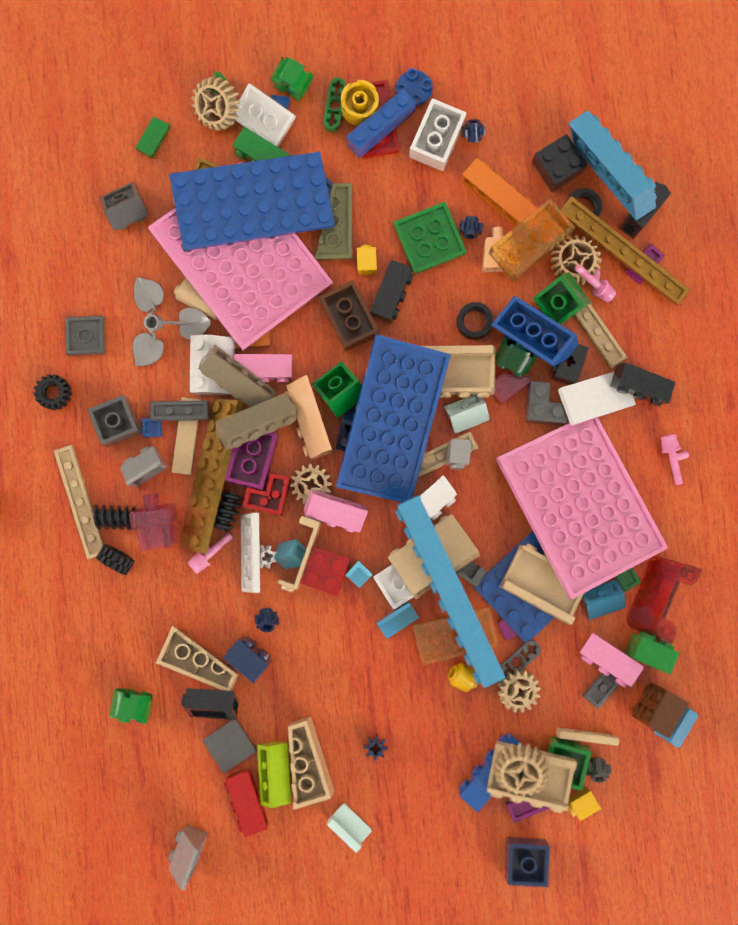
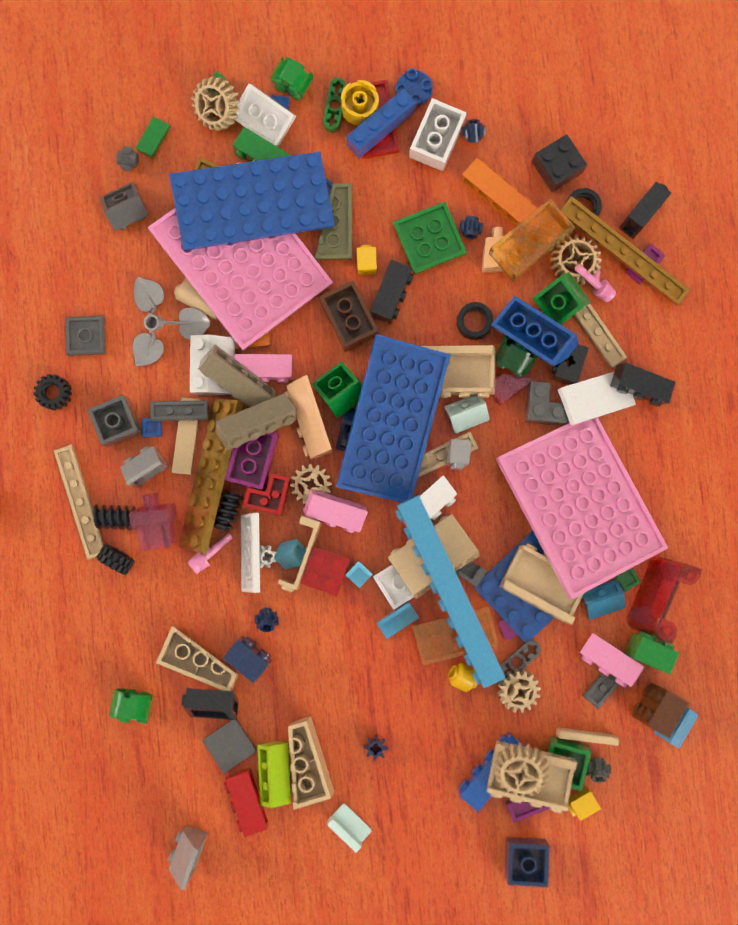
(127, 158): none -> dark grey gear
(613, 165): dark azure brick -> none
(671, 445): bright pink piece -> none

